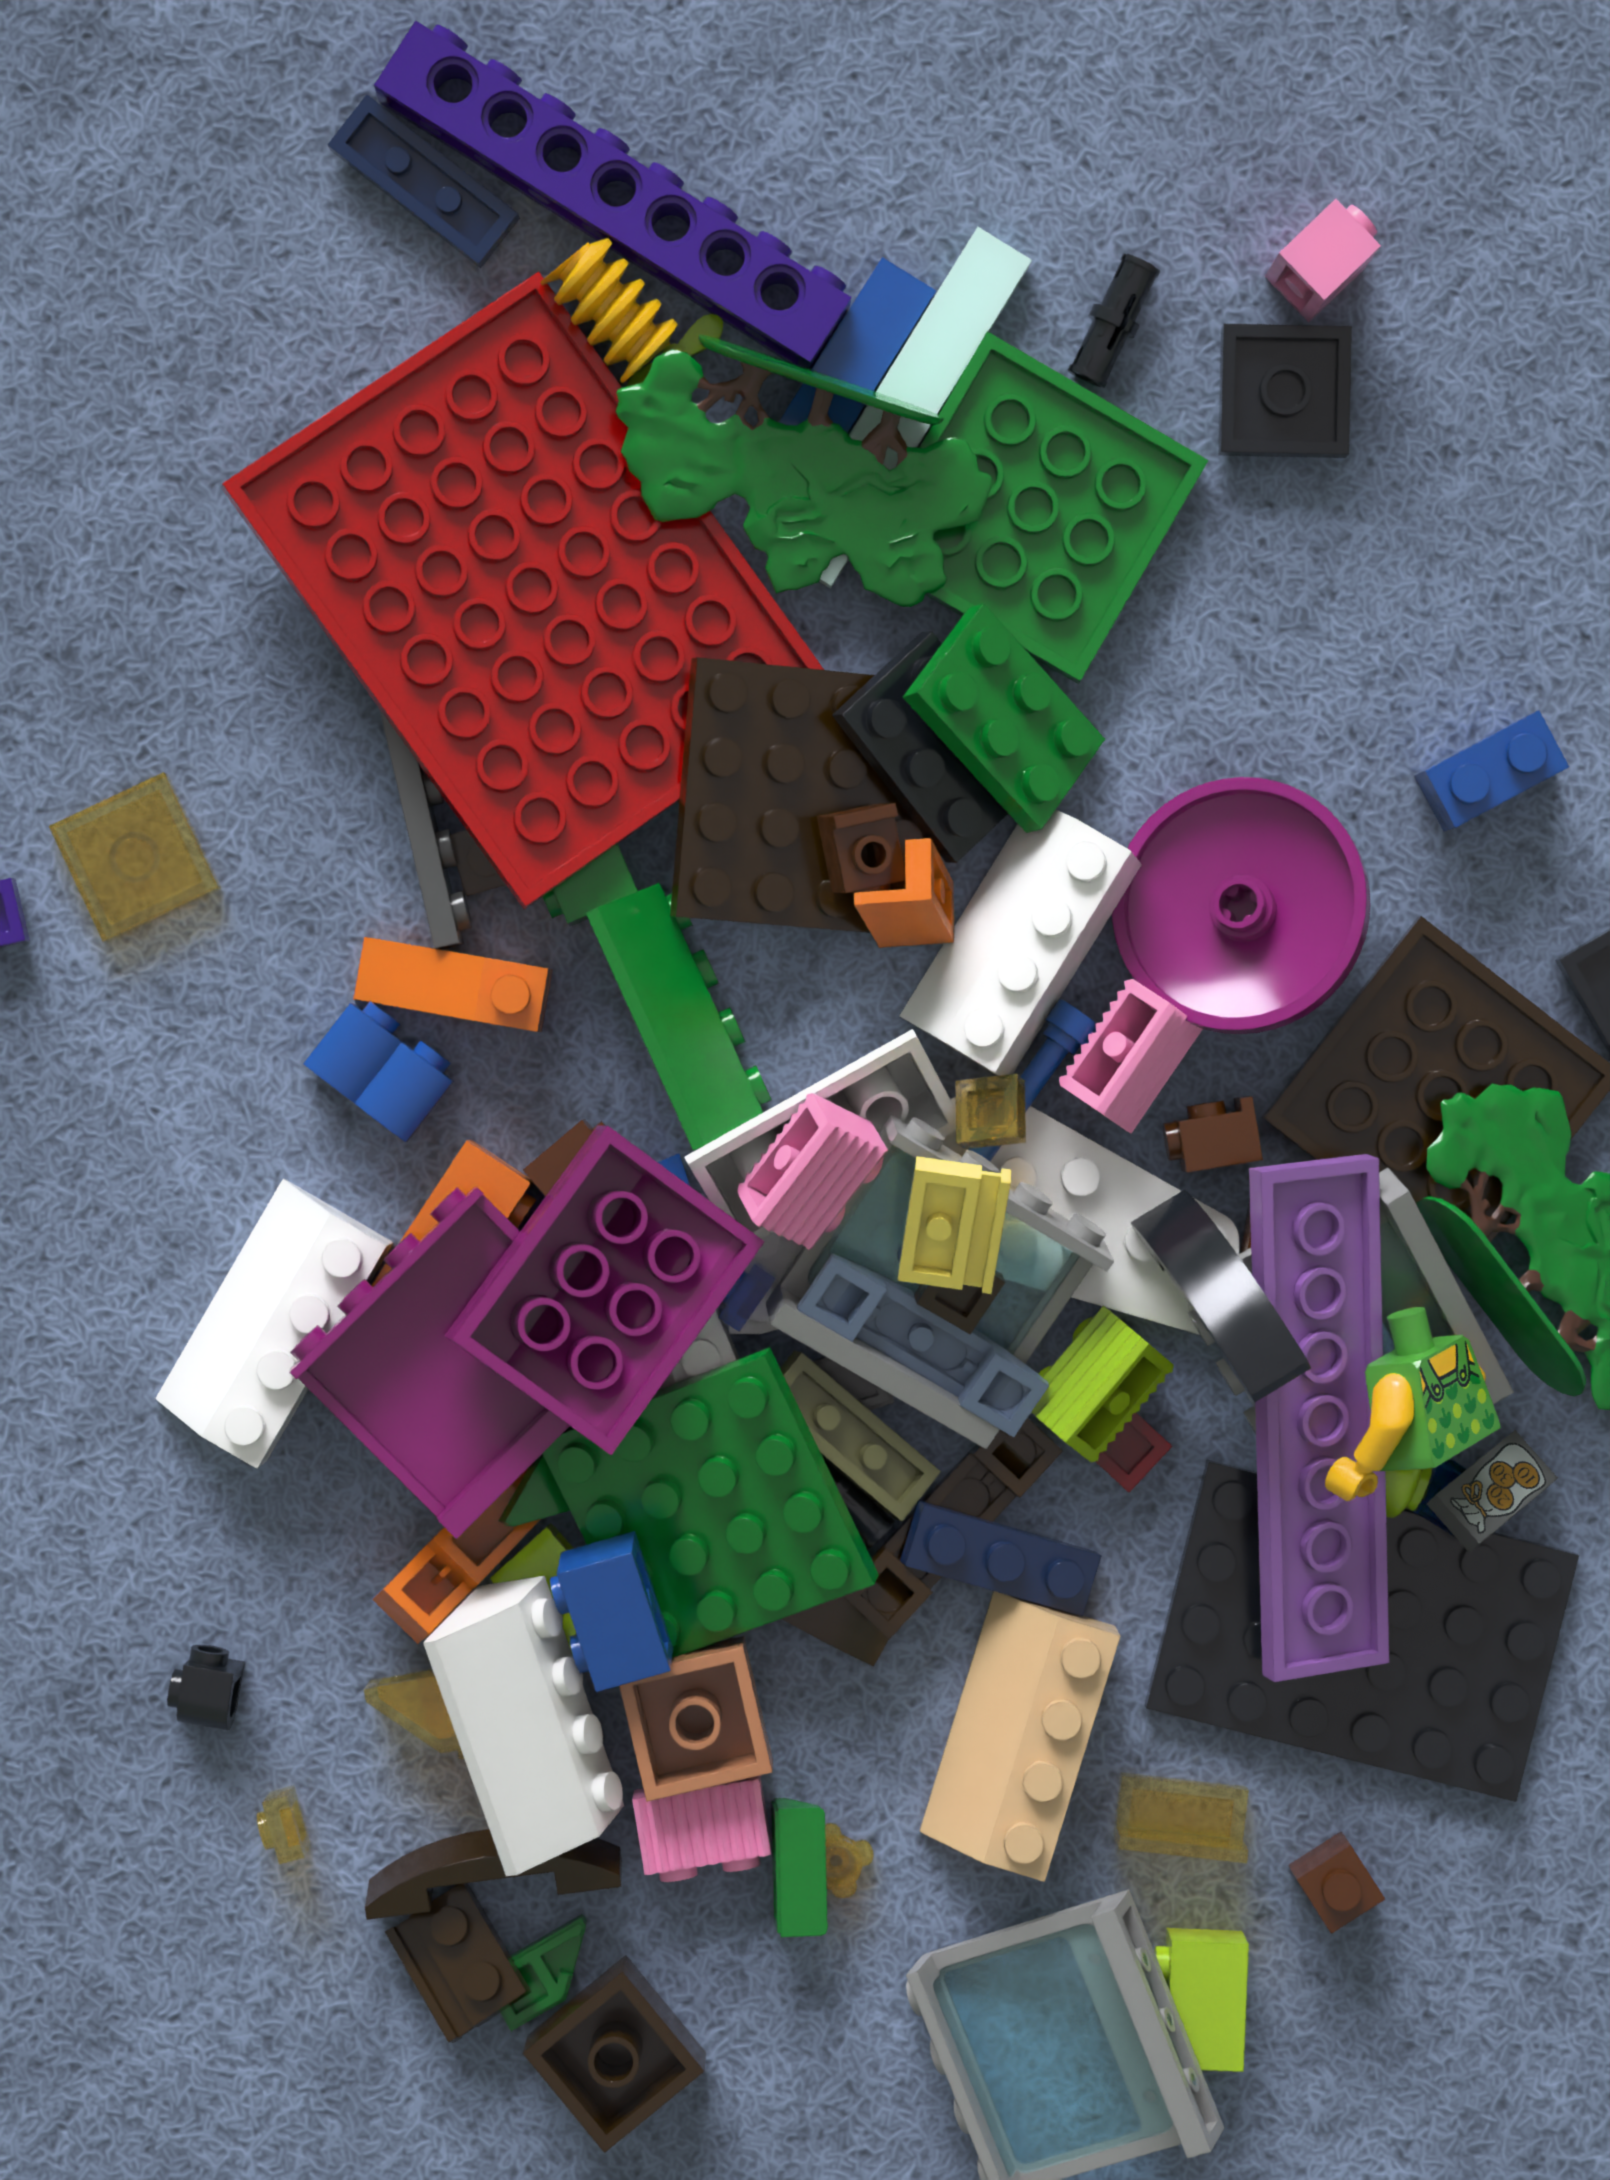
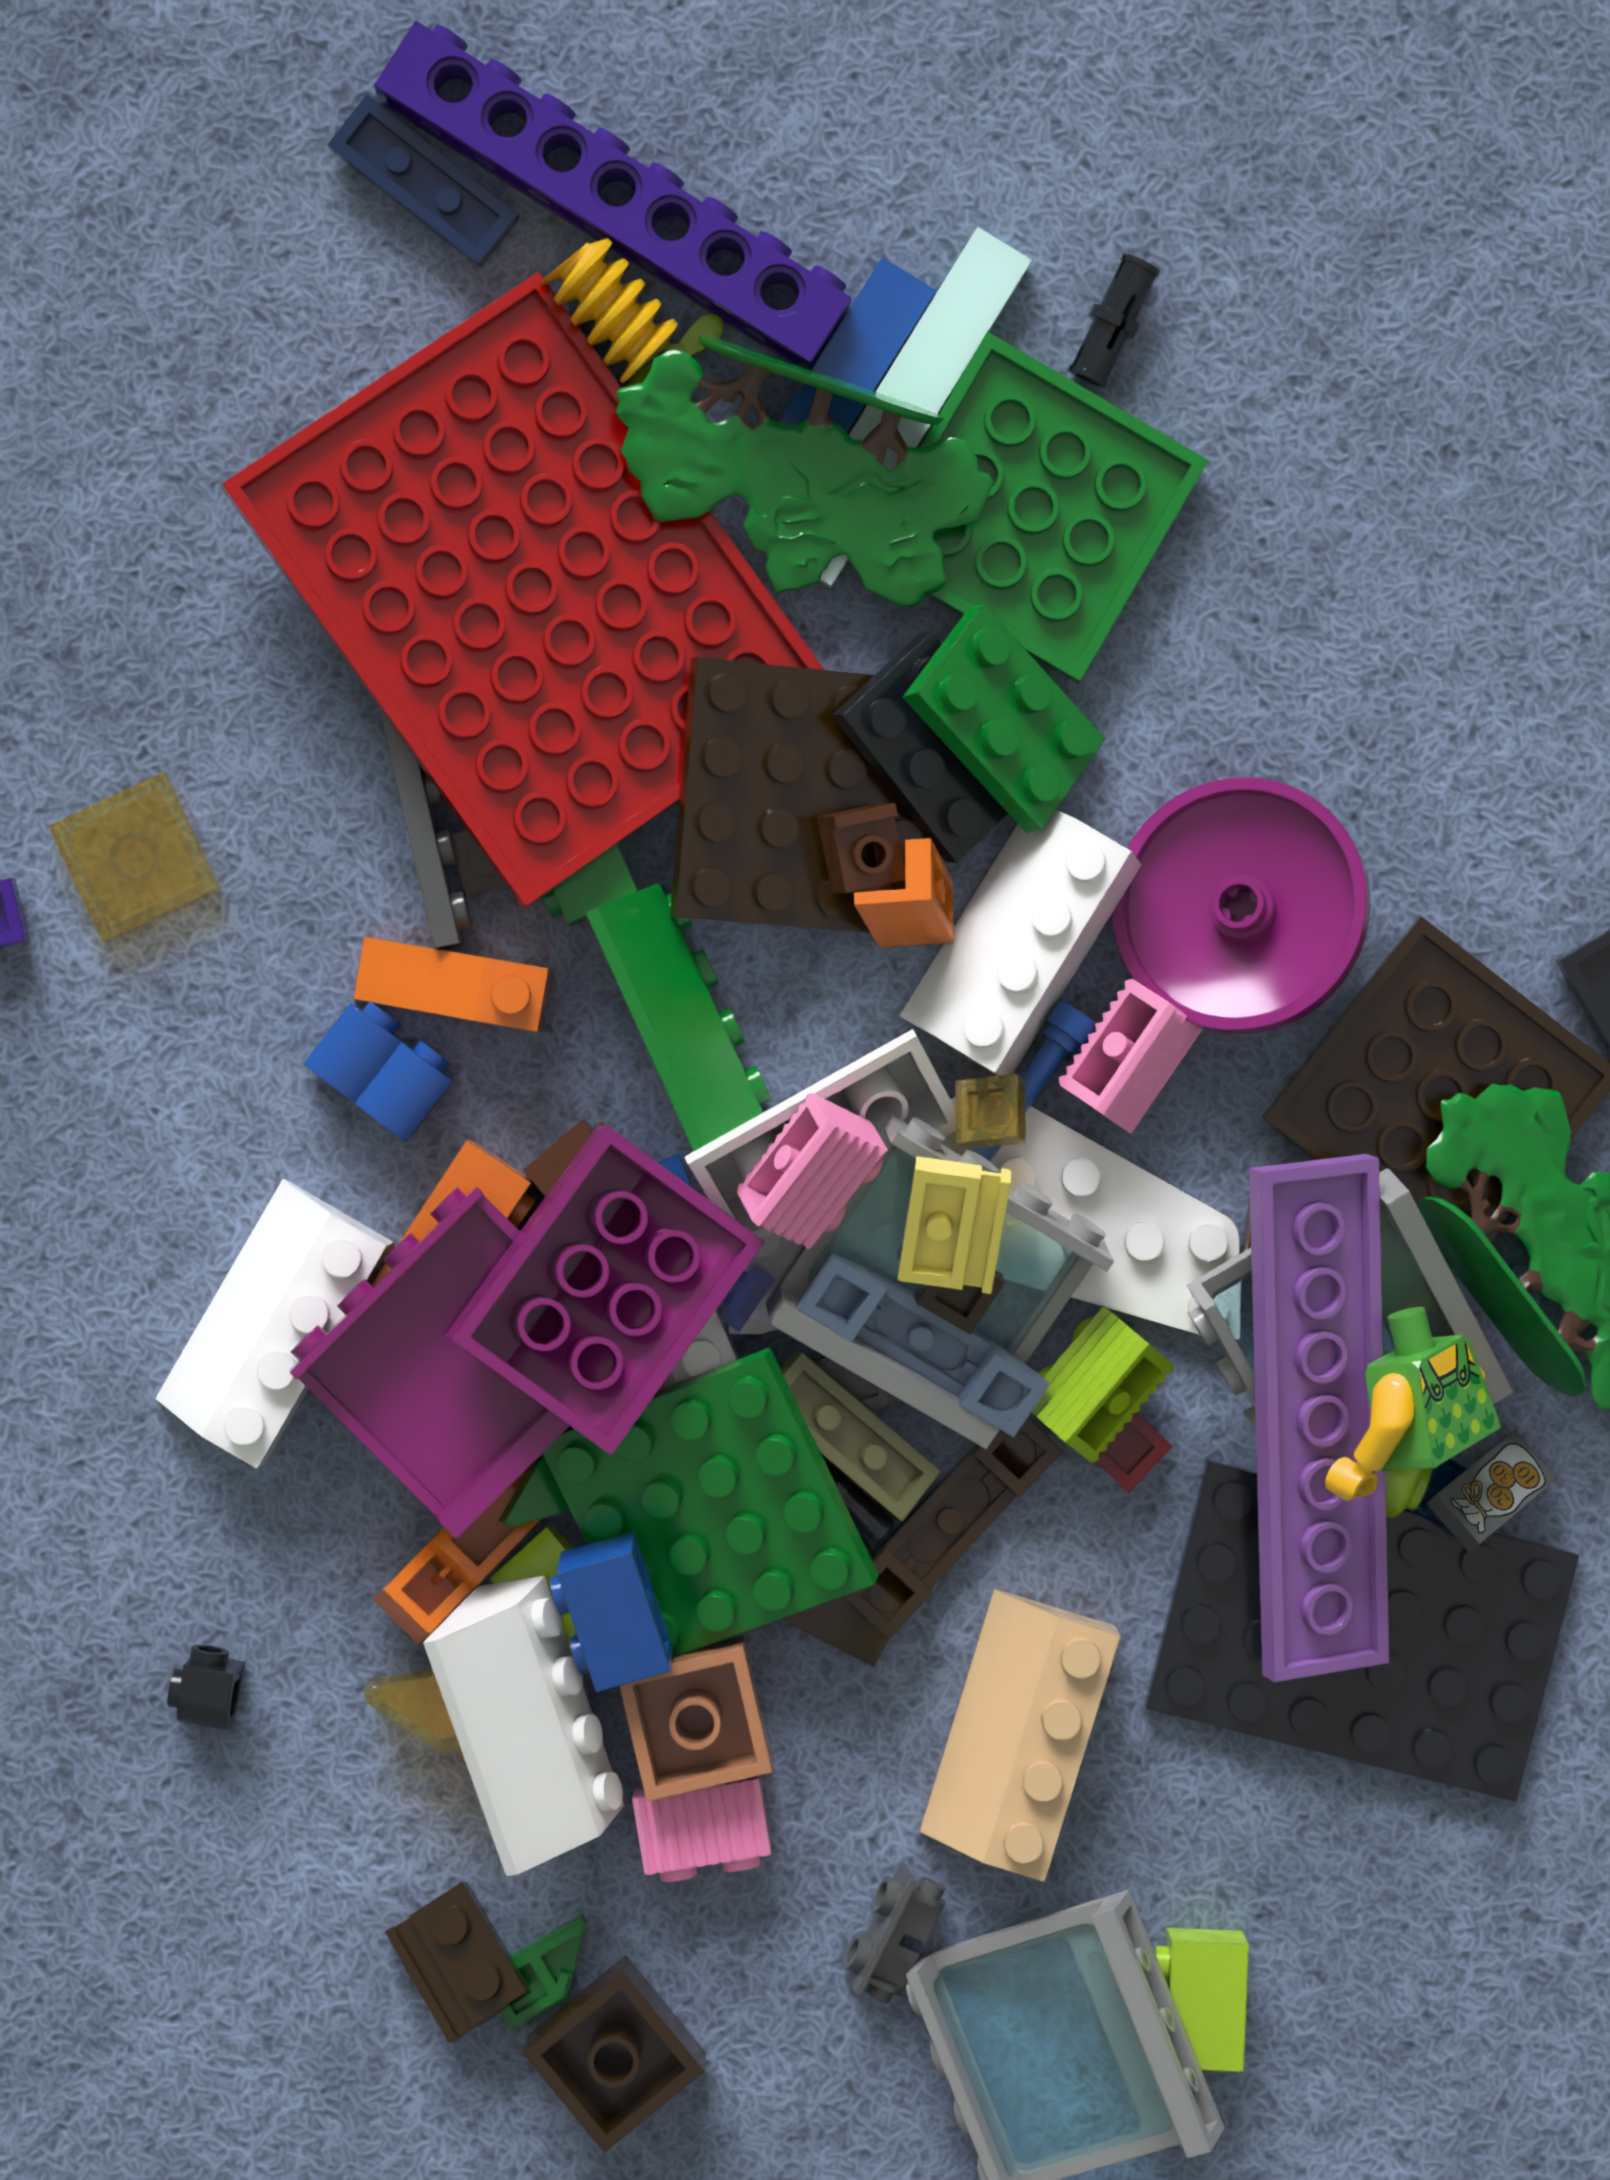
(283, 1825): clear yellow plate -> none
(472, 1857): dark brown slope -> none
(799, 1868): green slope -> none
(854, 1854): clear yellow plate -> none
(899, 1910): none -> dark grey hinge
(1000, 1558): dark blue plate -> none
(1181, 1817): clear yellow panel -> none
(1214, 1136): reddish brown brick -> none
(1222, 1294): black slope -> none
(1285, 390): black plate -> none
(1324, 258): bright pink brick -> none
(1336, 1882): reddish brown brick -> none
(1491, 771): blue brick -> none

